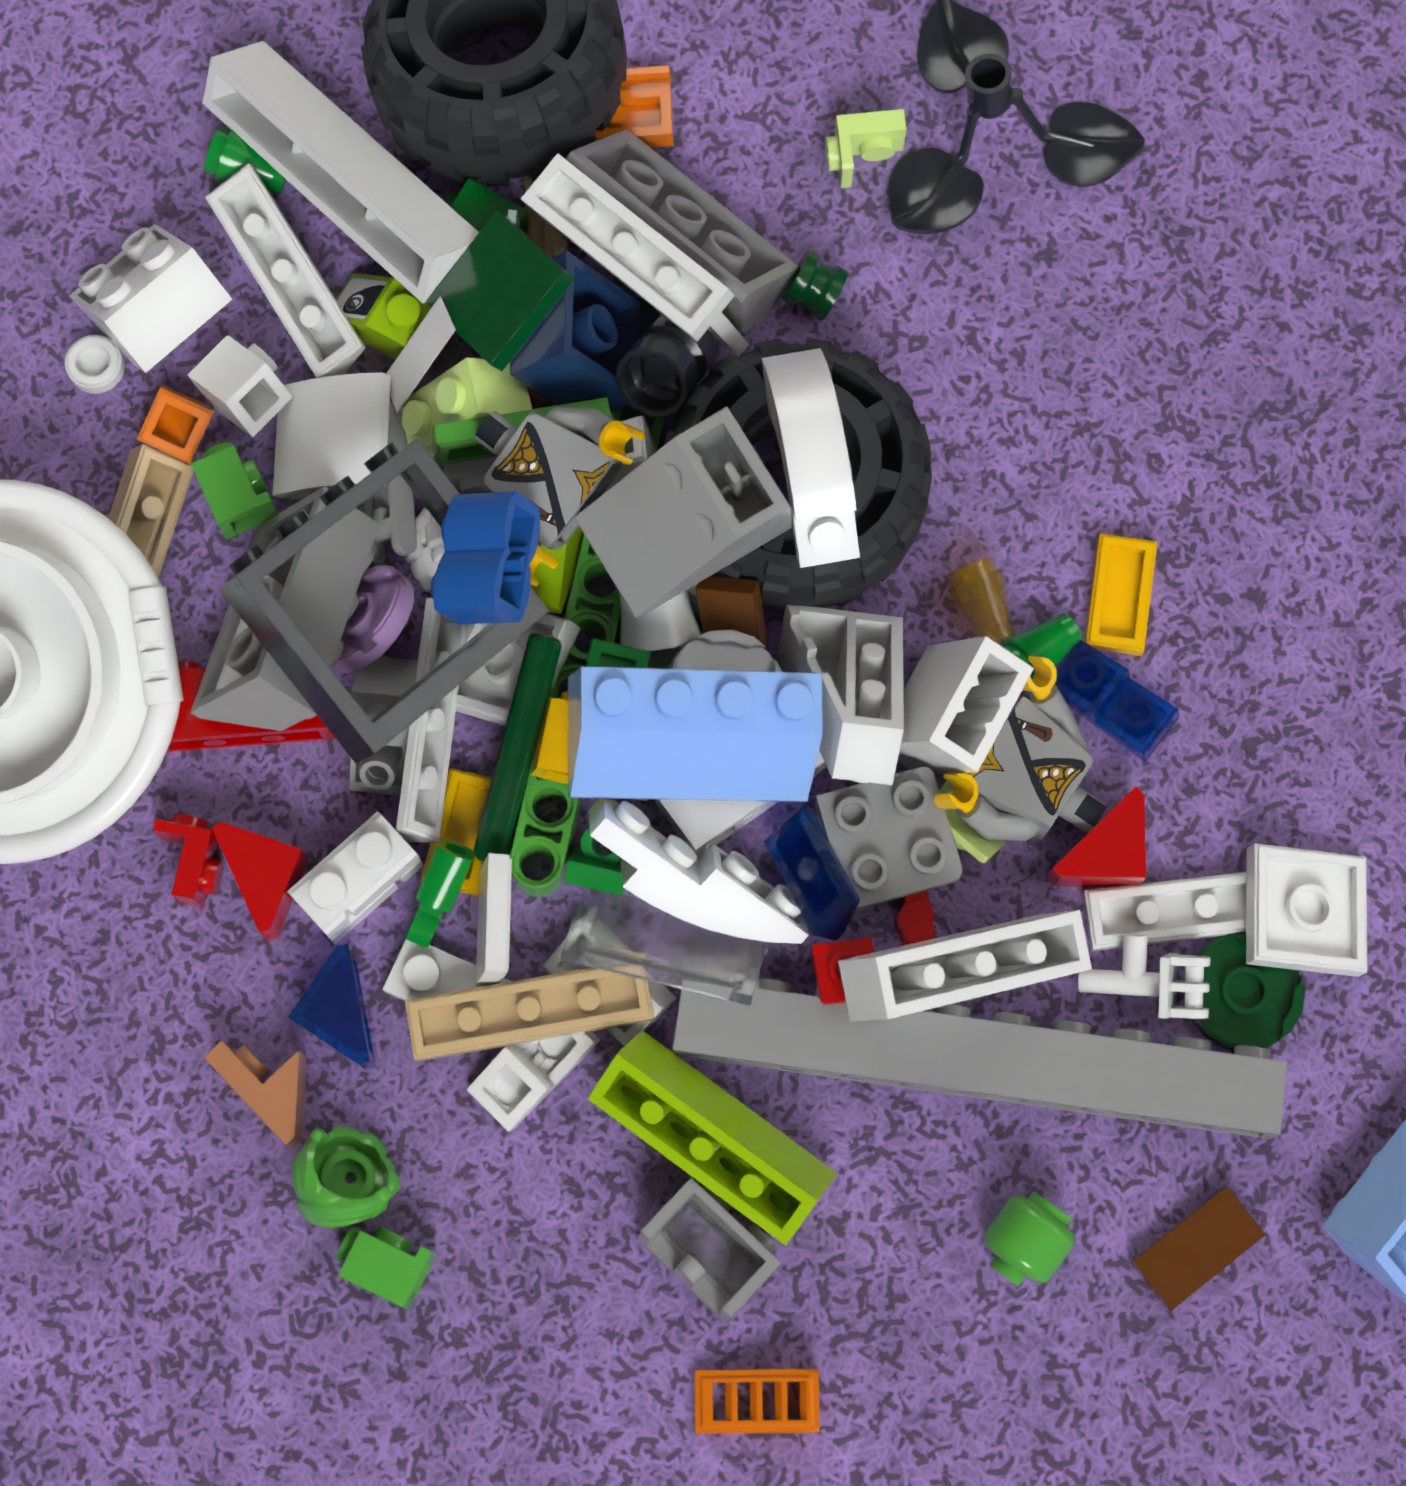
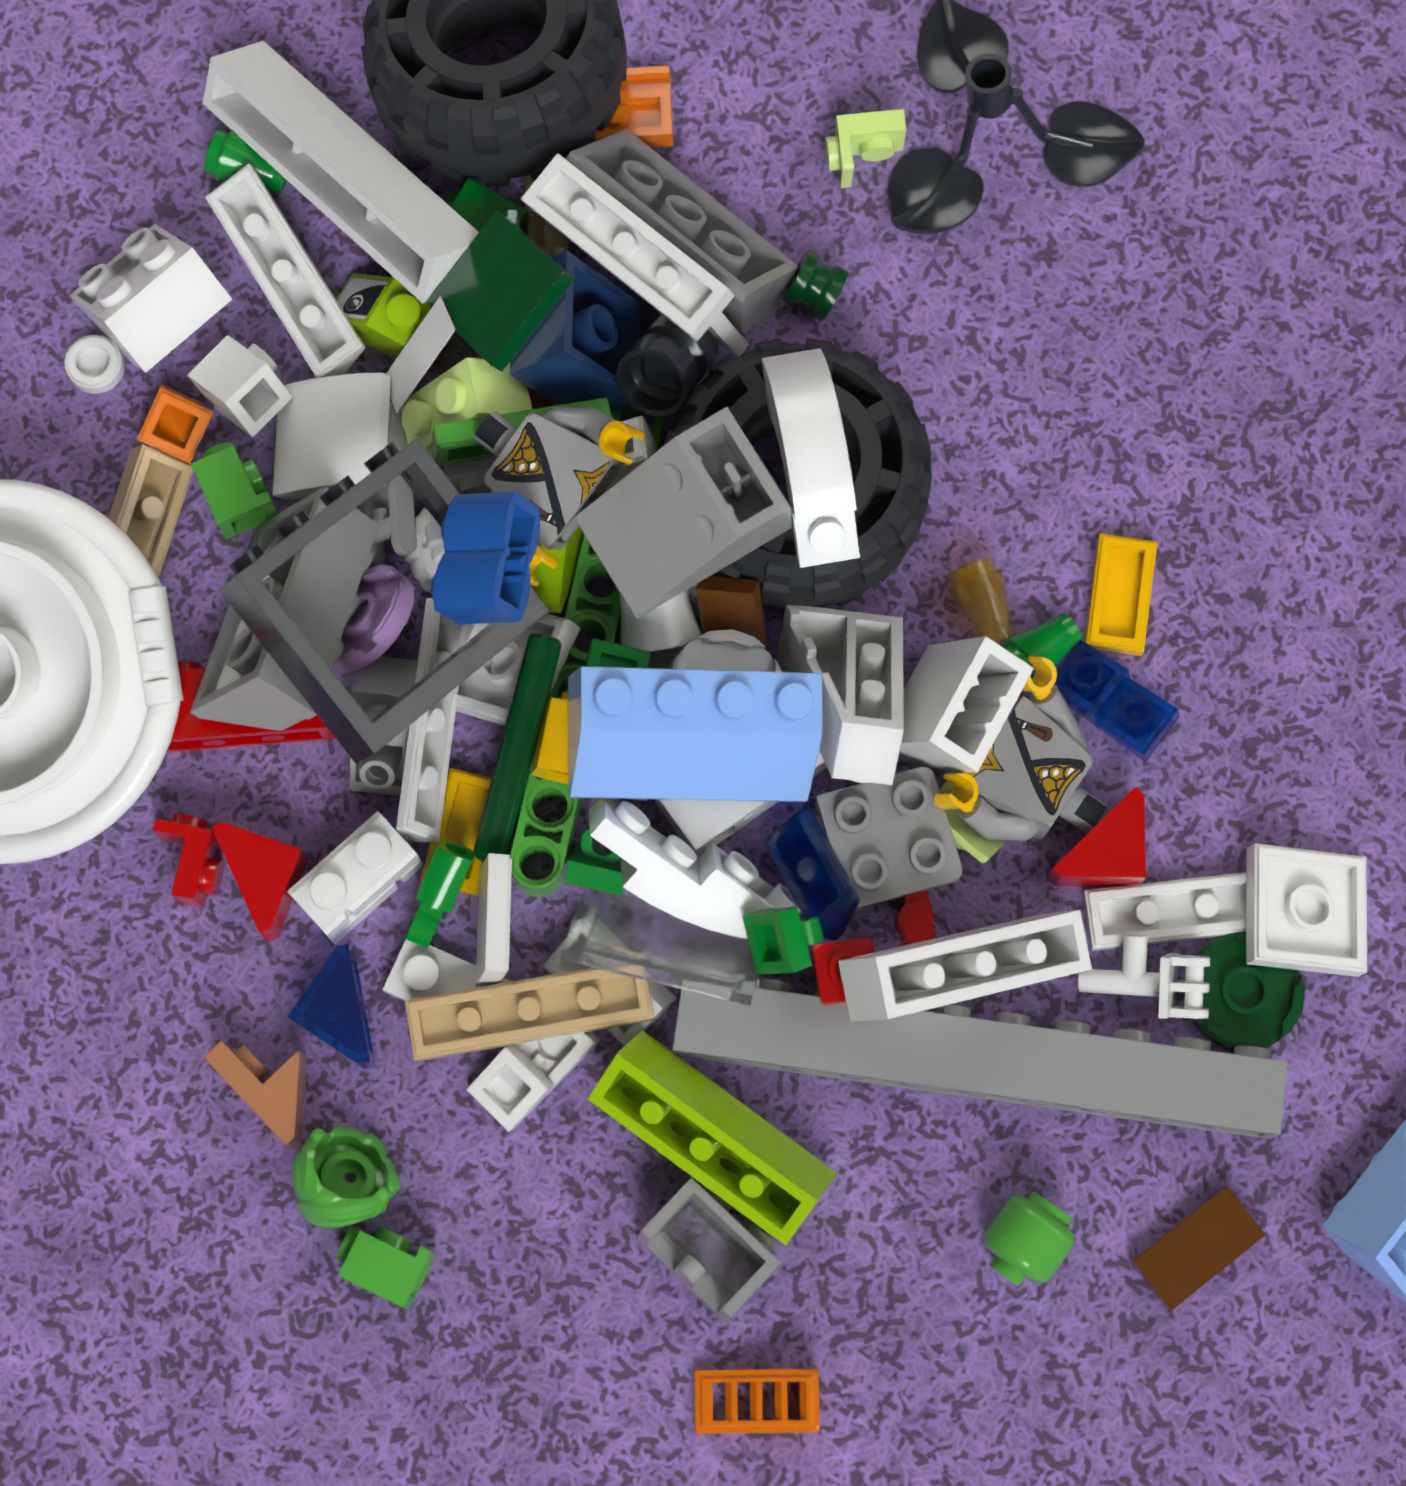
(780, 939): none -> green tile

